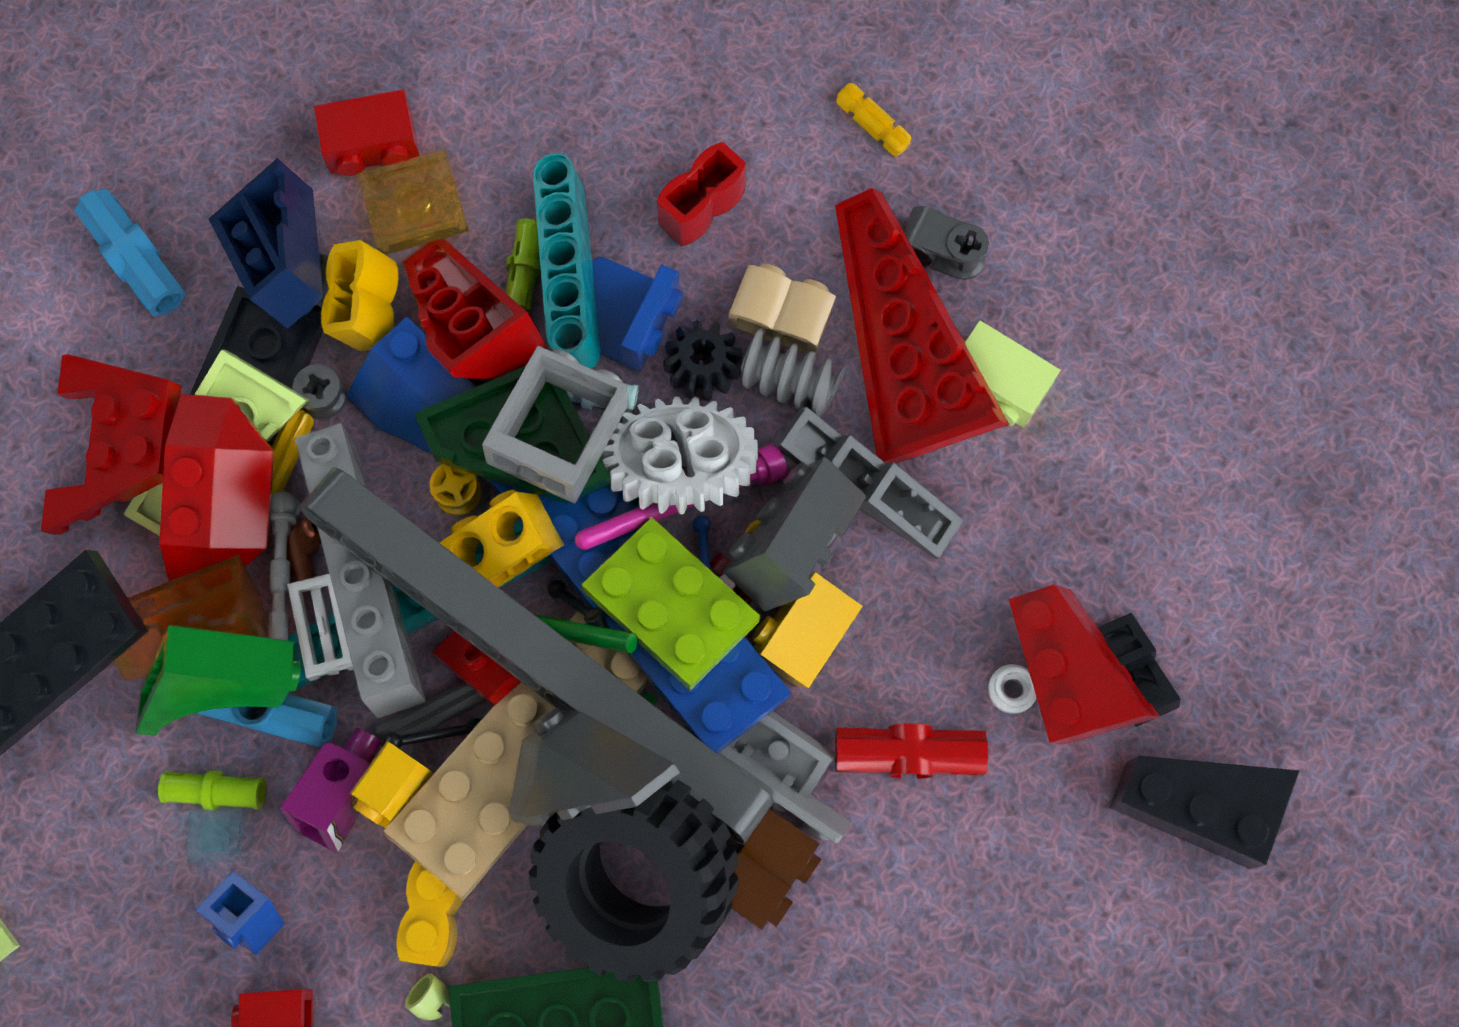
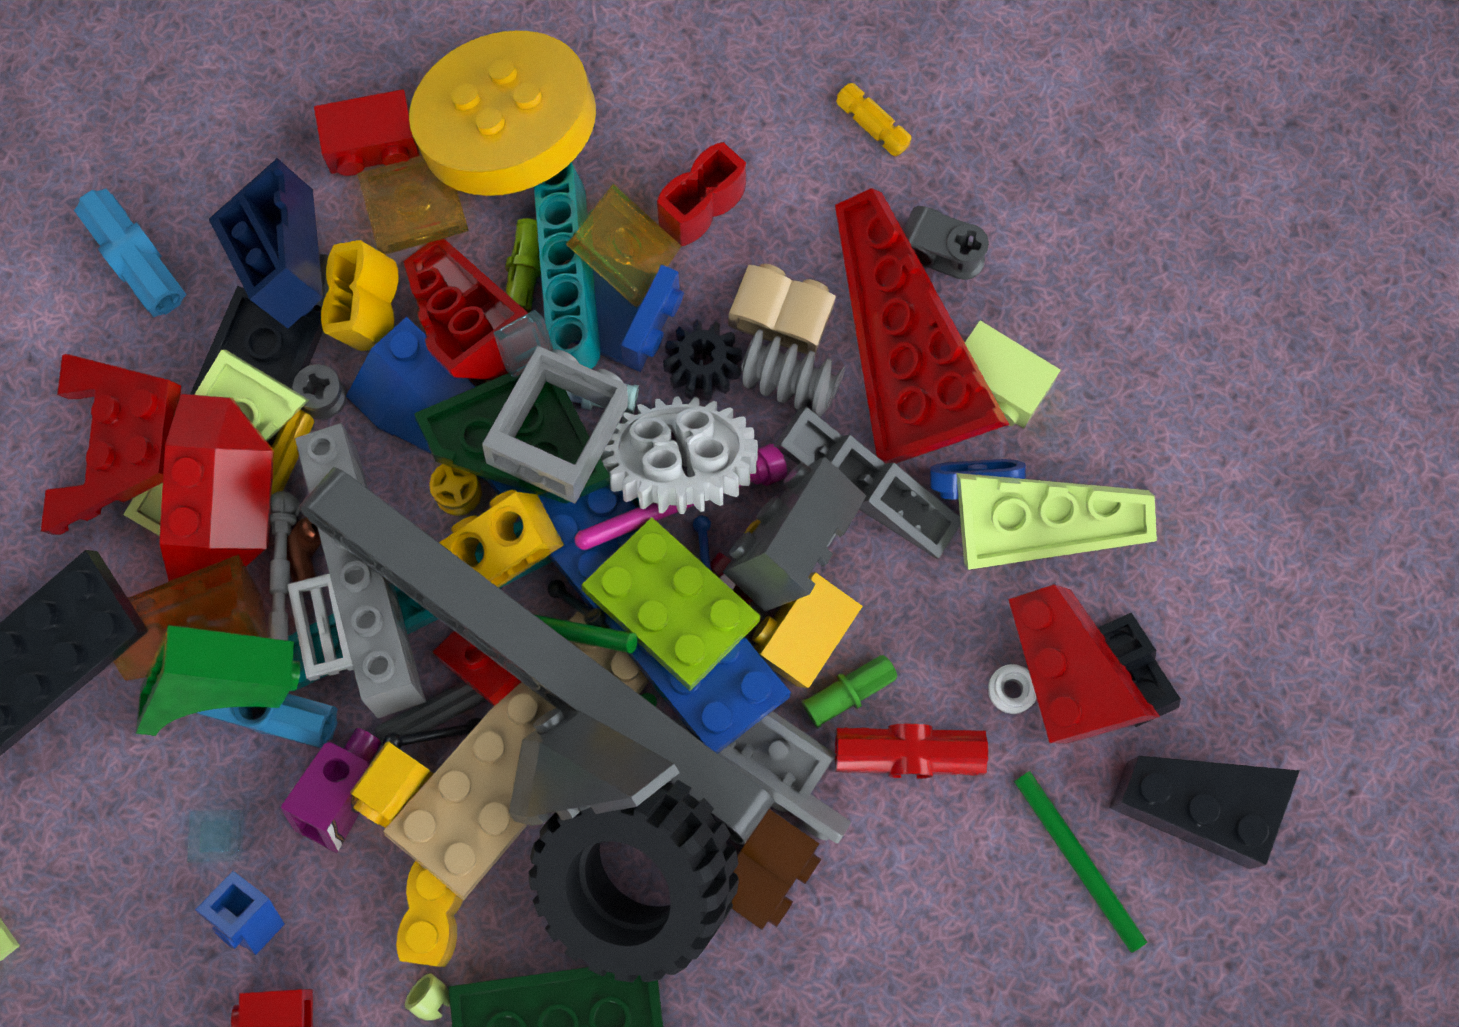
(212, 790): lime pin -> none
(503, 113): none -> yellow brick
(520, 339): none -> clear light blue tile
(623, 244): none -> clear yellow tile
(849, 690): none -> bright green axle
(944, 477): none -> blue plate
(1038, 519): none -> yellowish green wing
(1081, 862): none -> green bar

